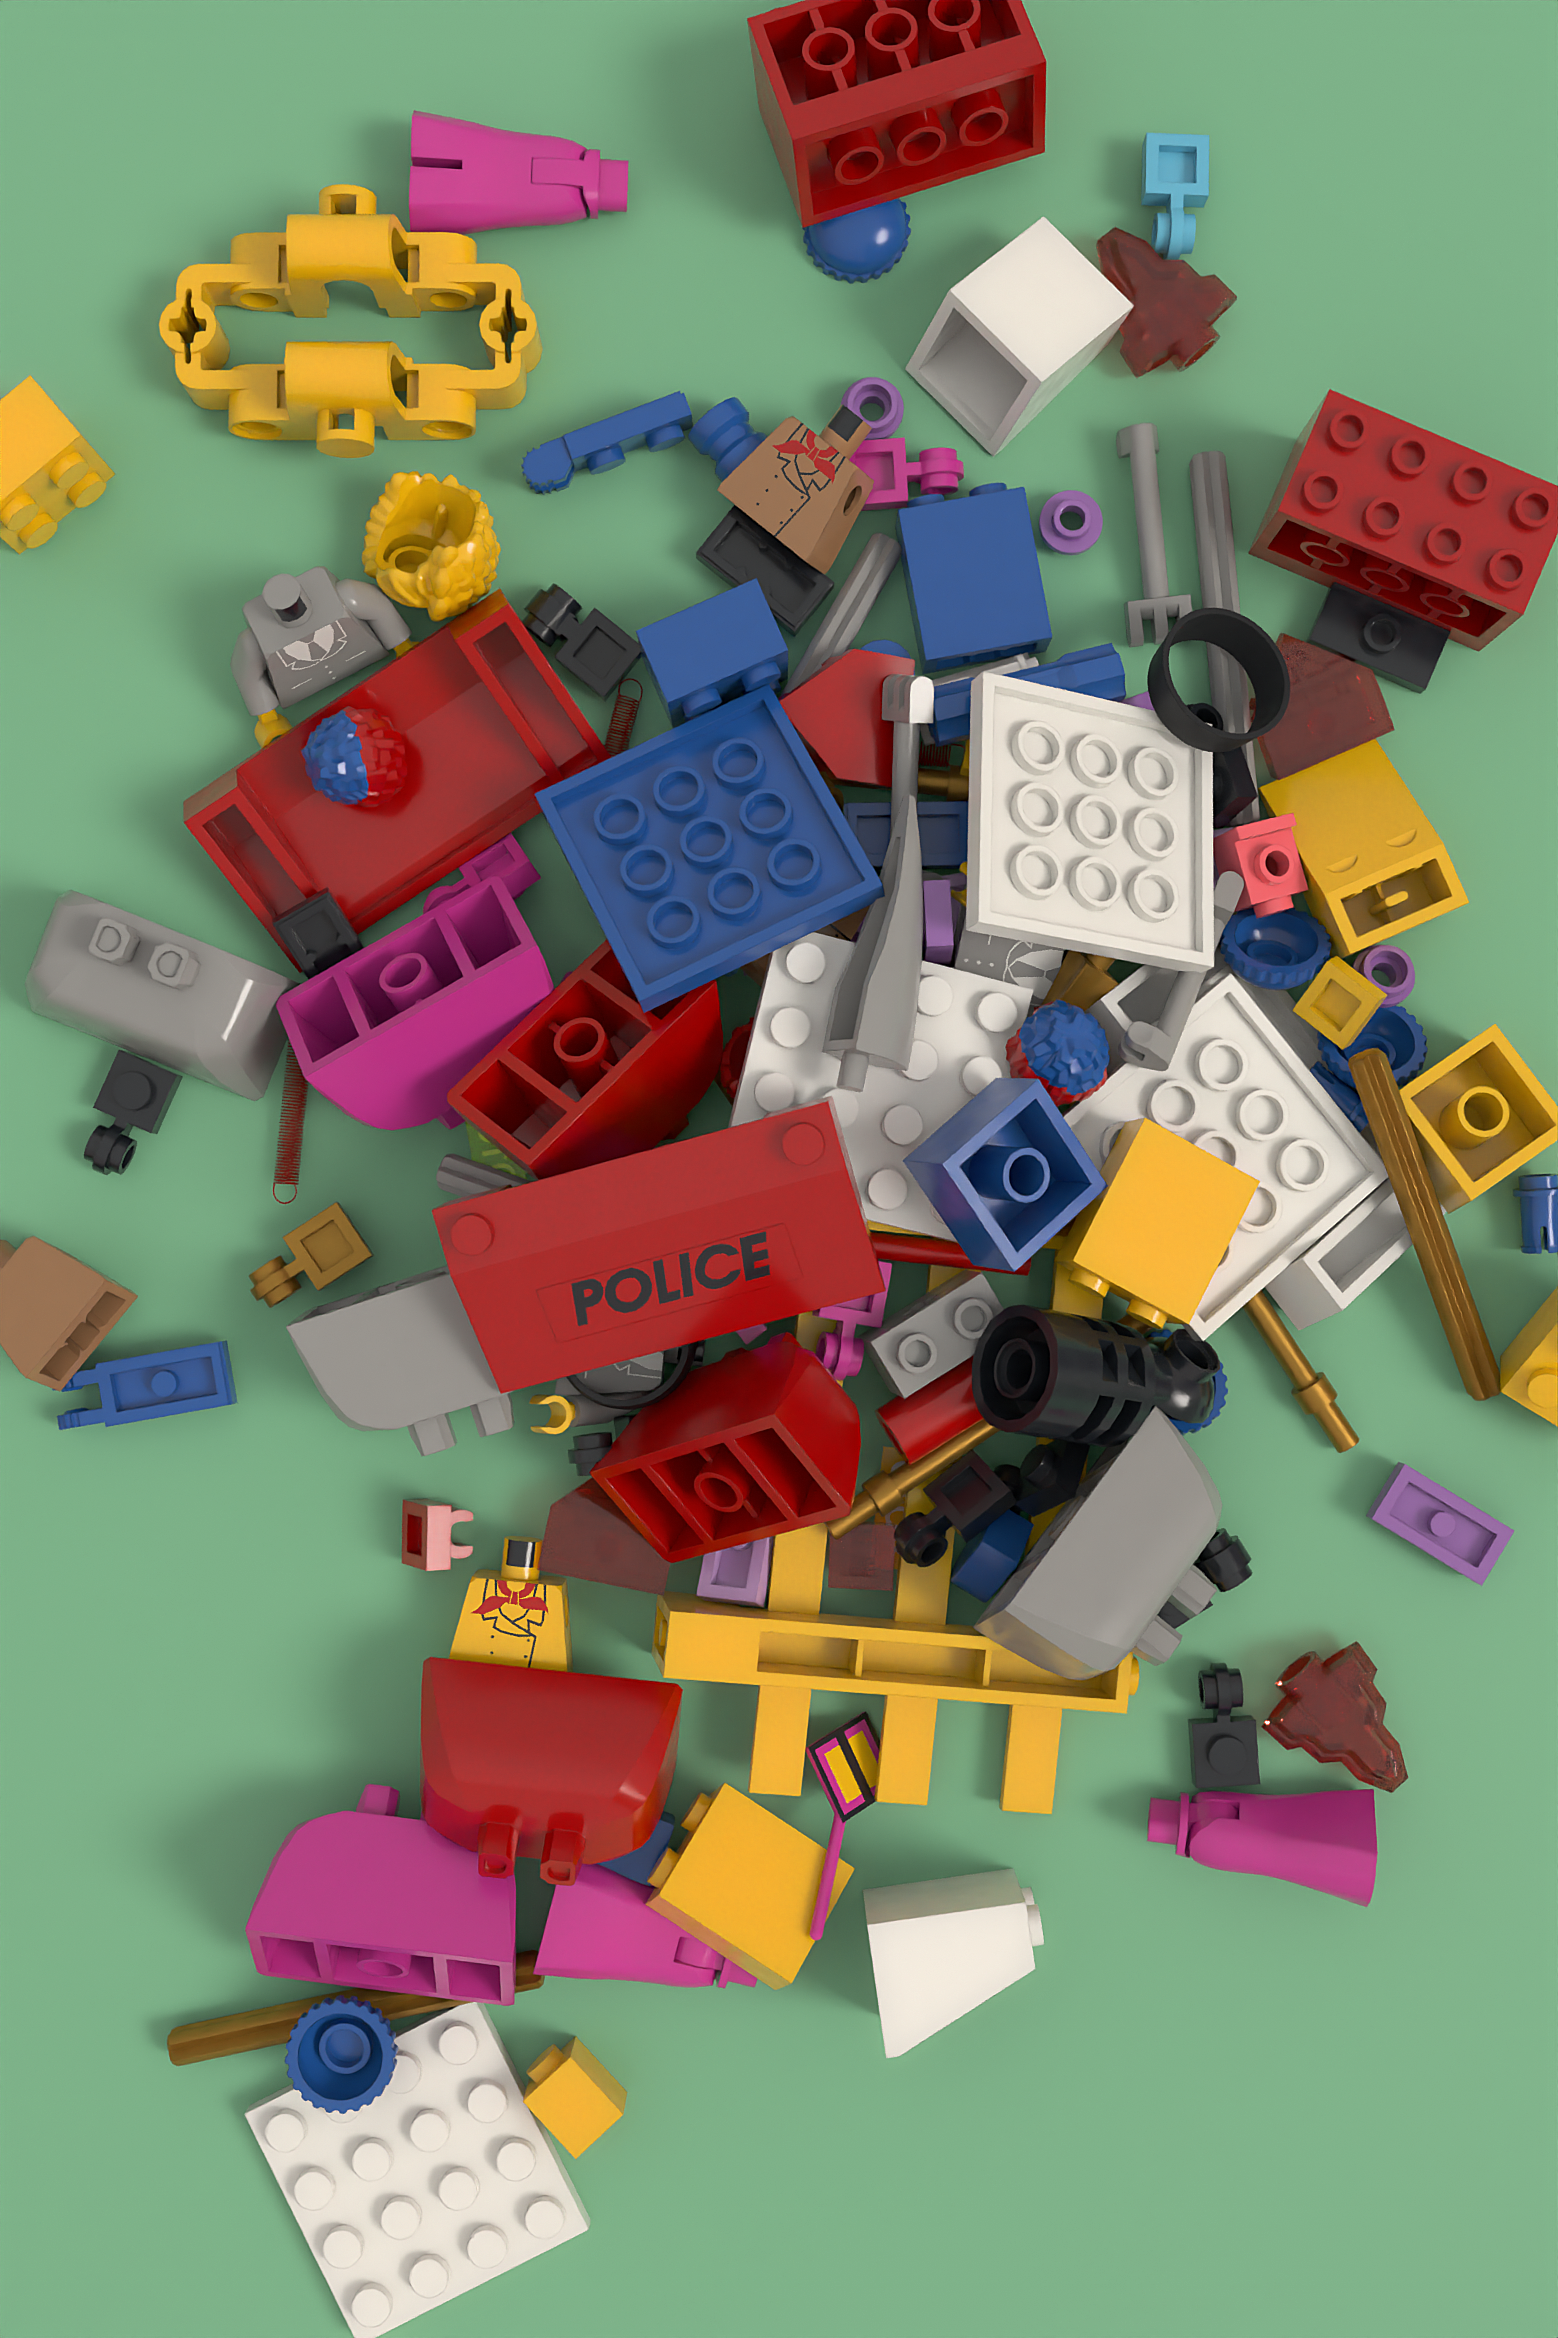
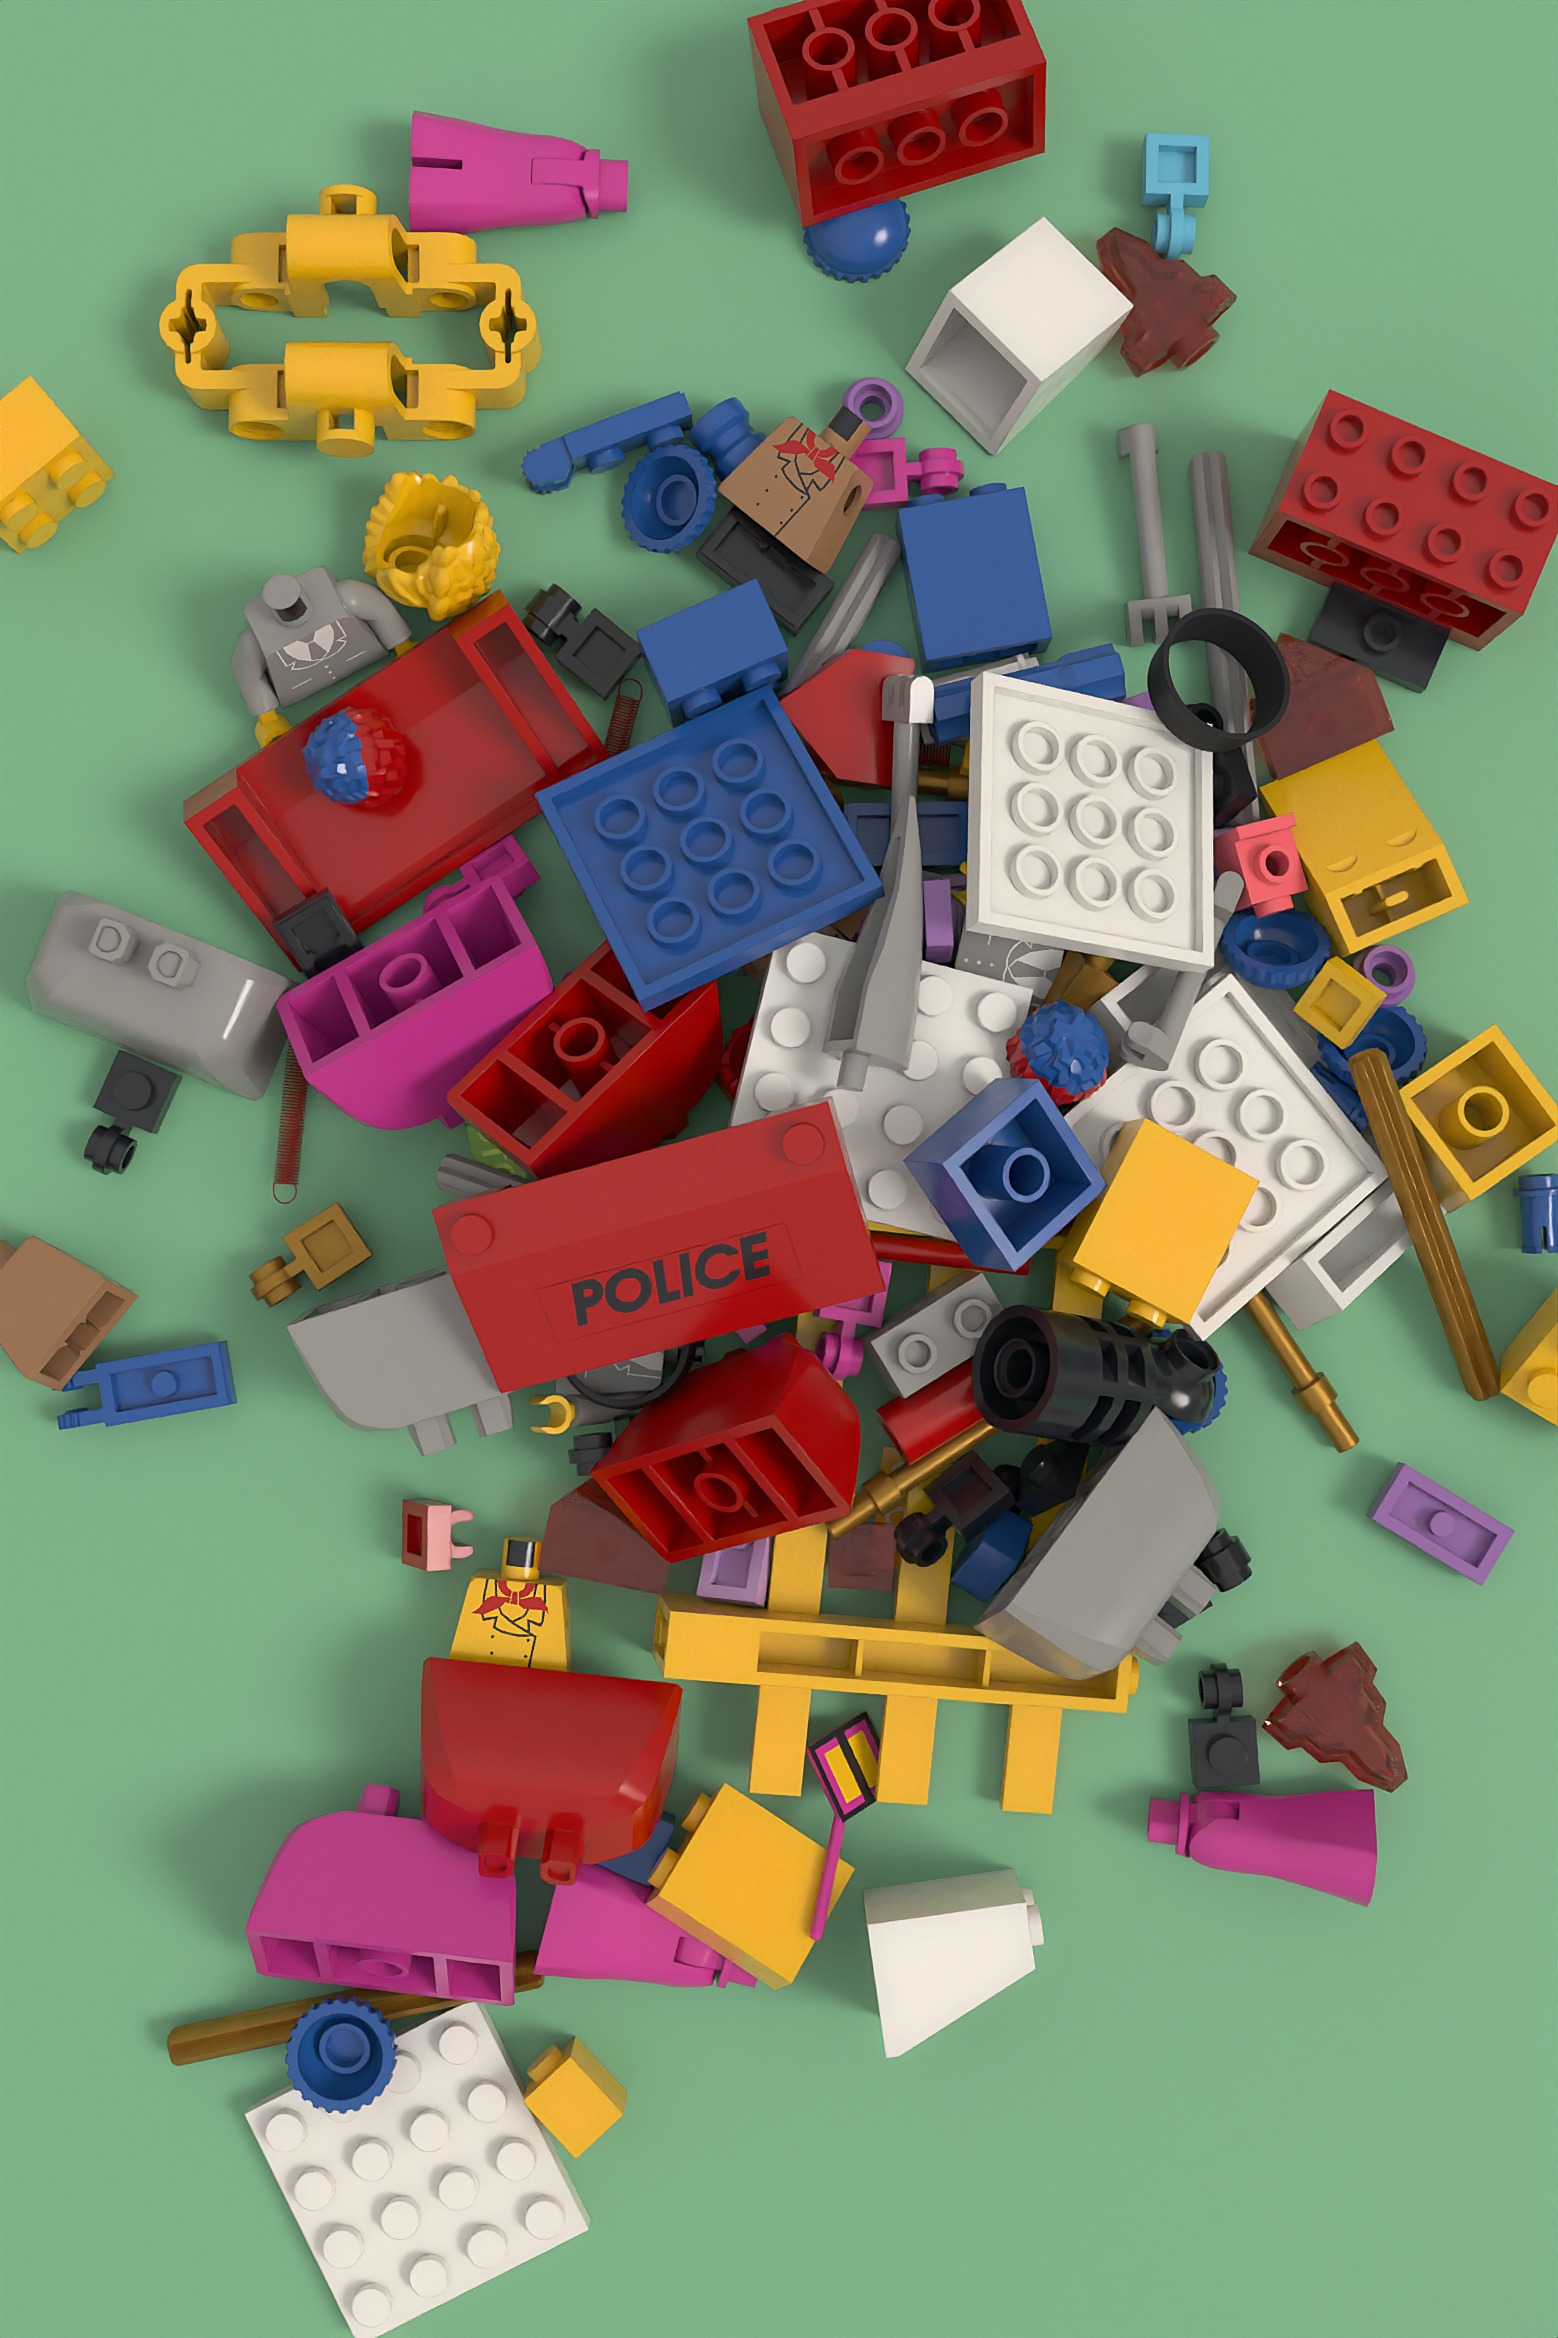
(669, 498): none -> blue hat
(1064, 540): medium lavender plate -> none

